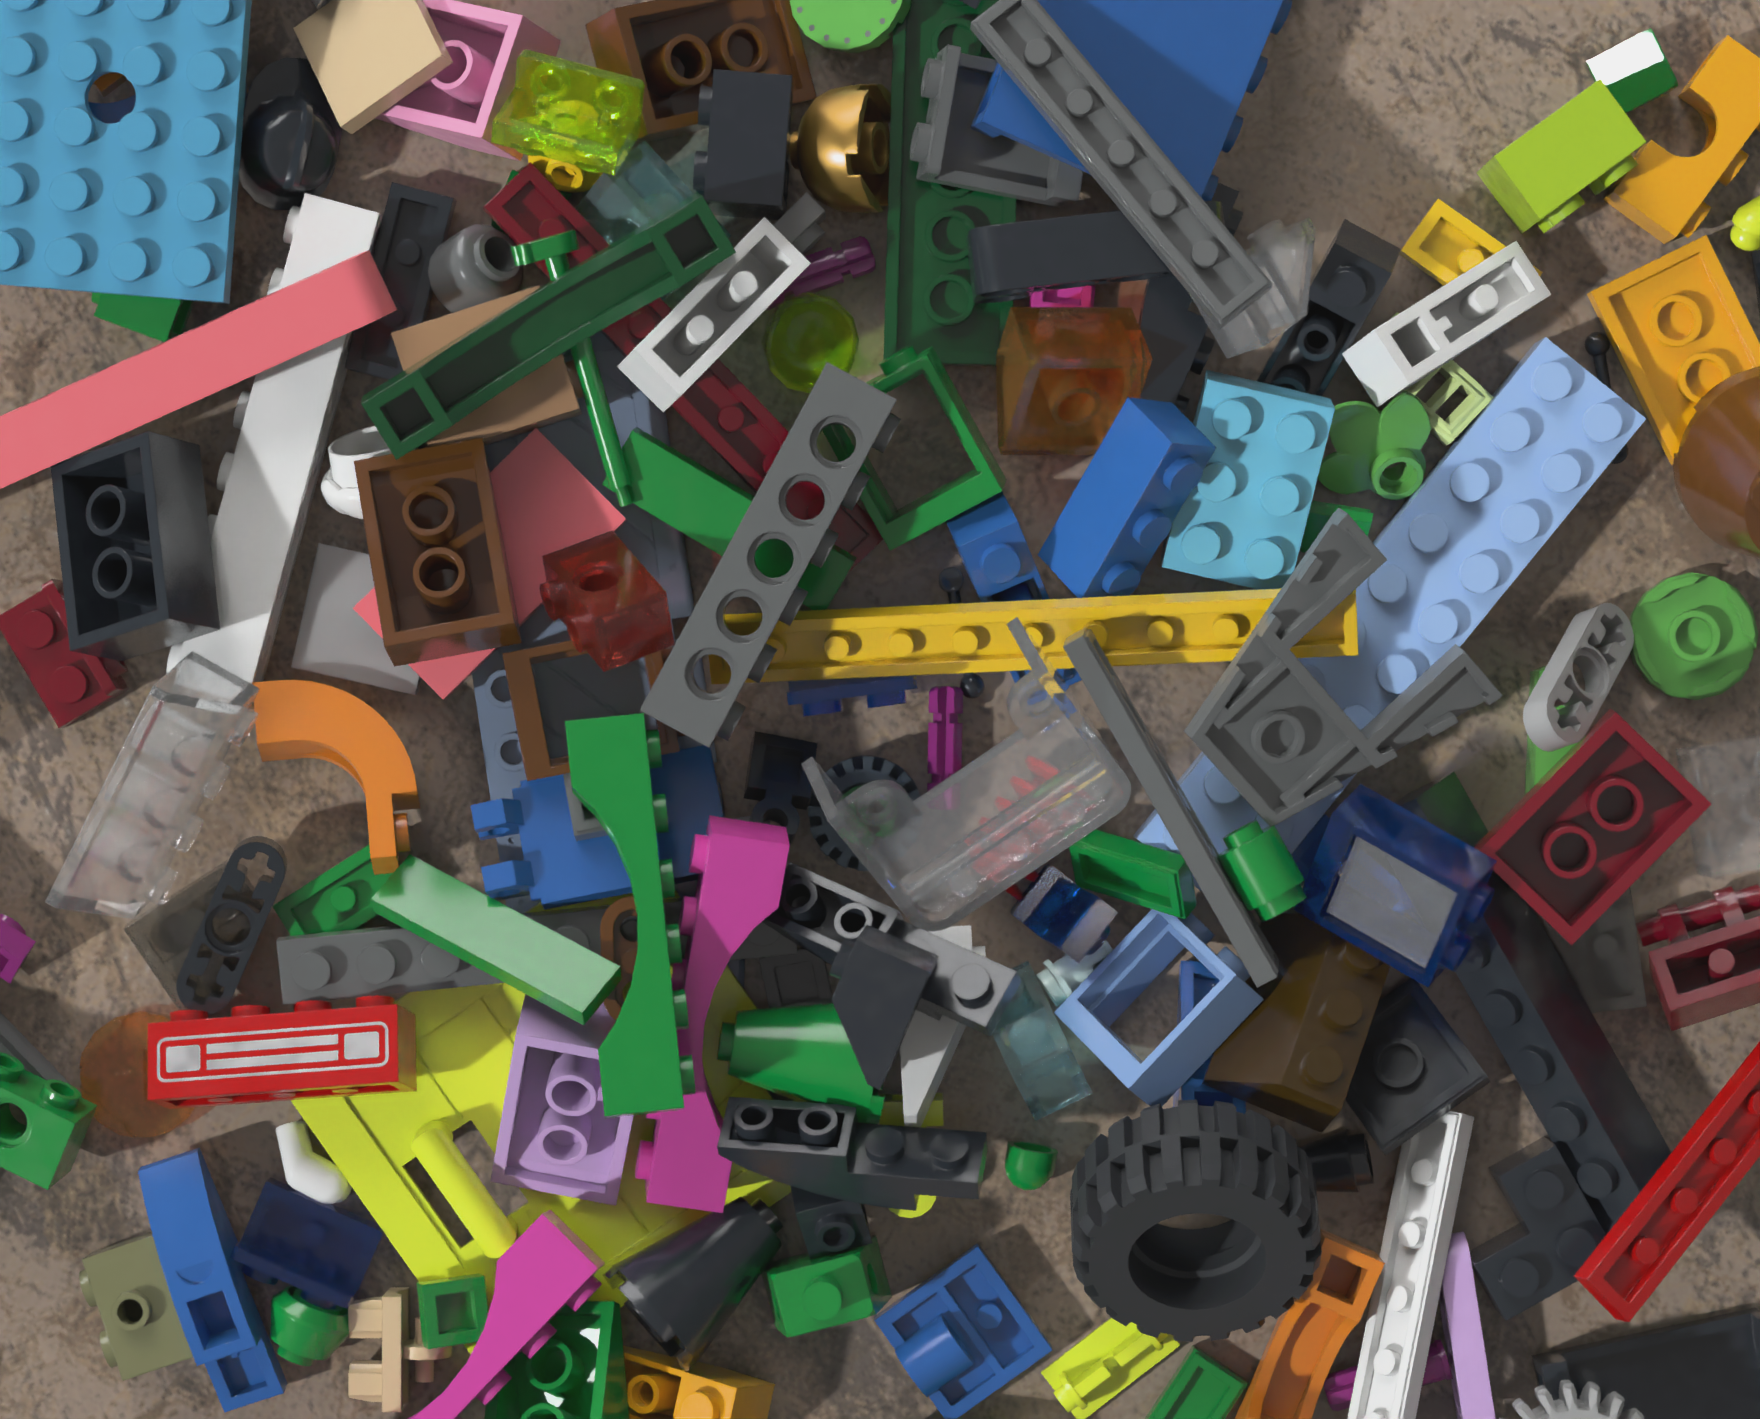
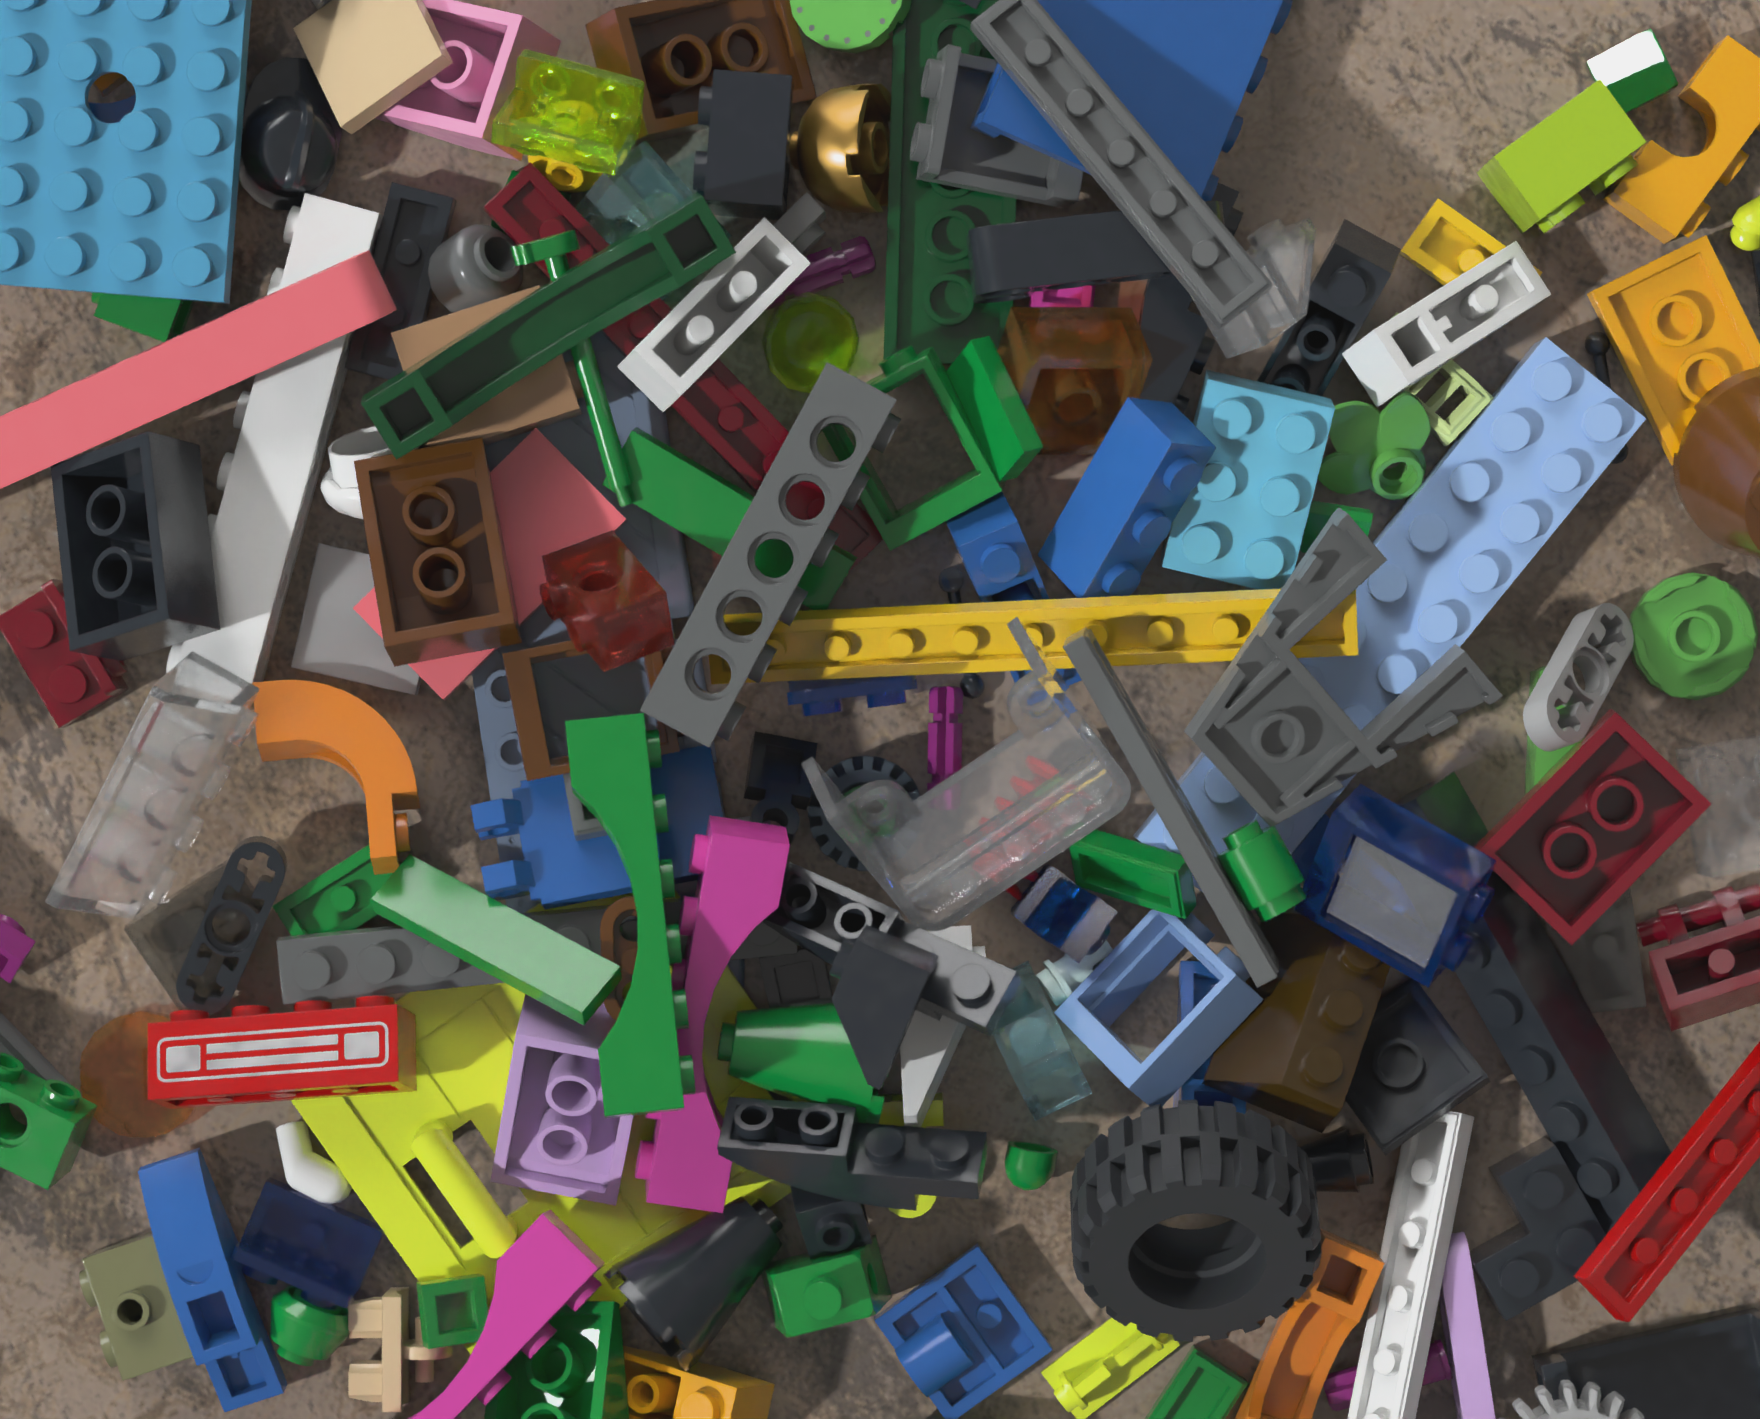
(994, 408): none -> green tile

